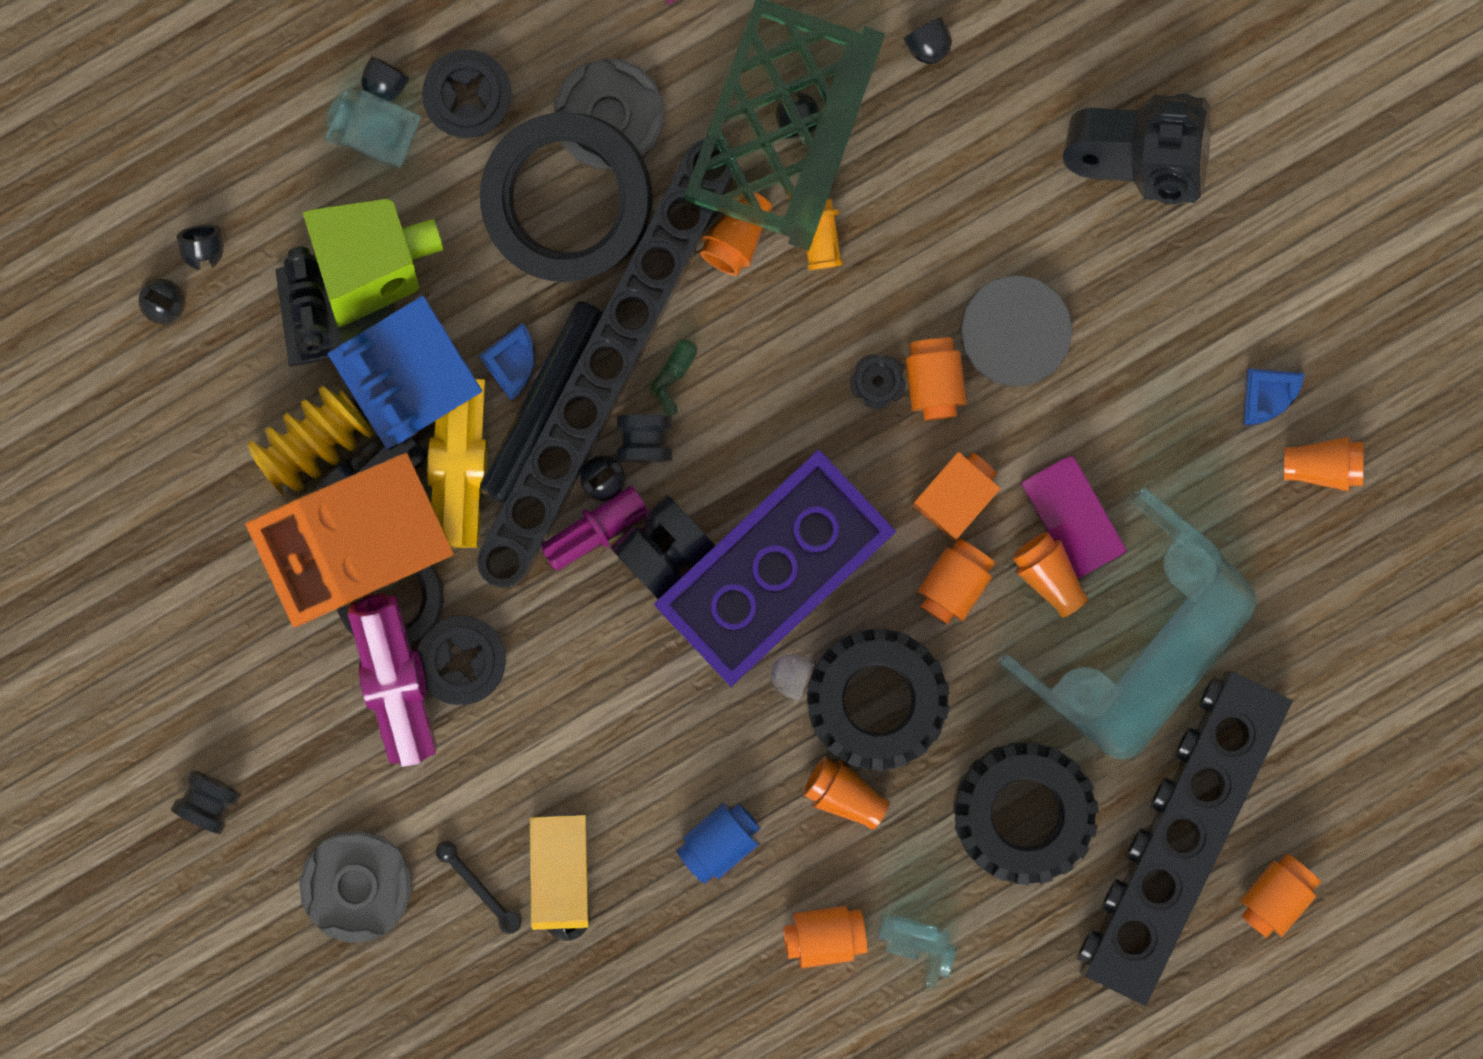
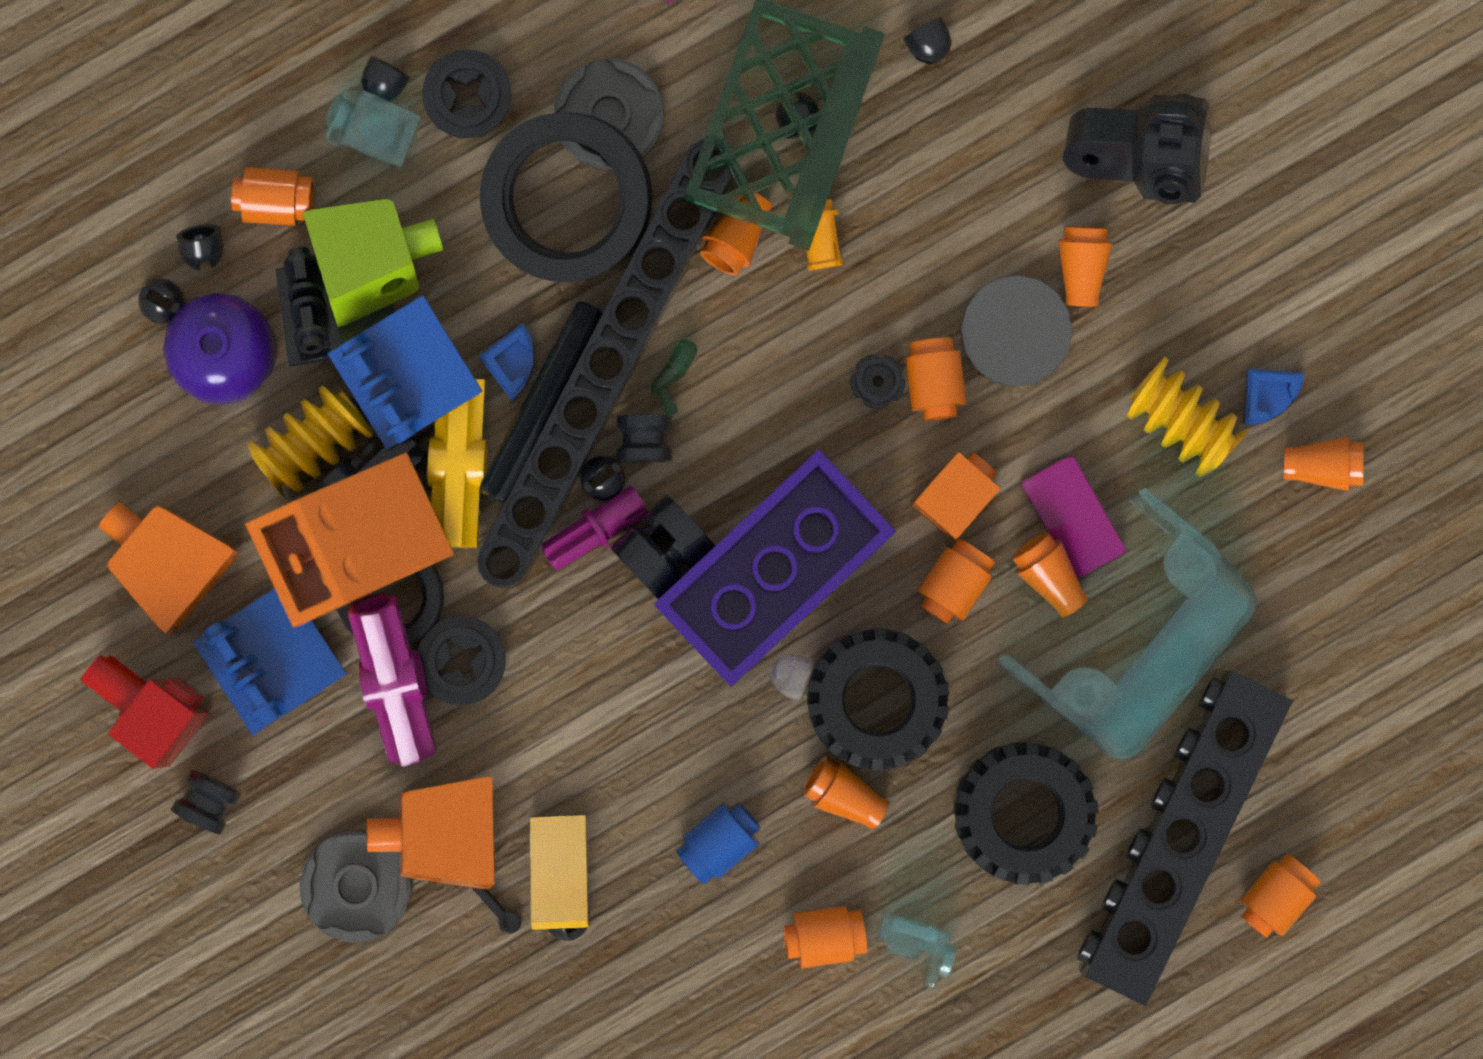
(154, 715): none -> red brick
(165, 562): none -> orange torso
(219, 348): none -> dark purple cylinder
(267, 662): none -> blue hinge
(272, 196): none -> orange brick
(441, 834): none -> orange torso
(1084, 263): none -> orange cone
(1185, 418): none -> yellow piece

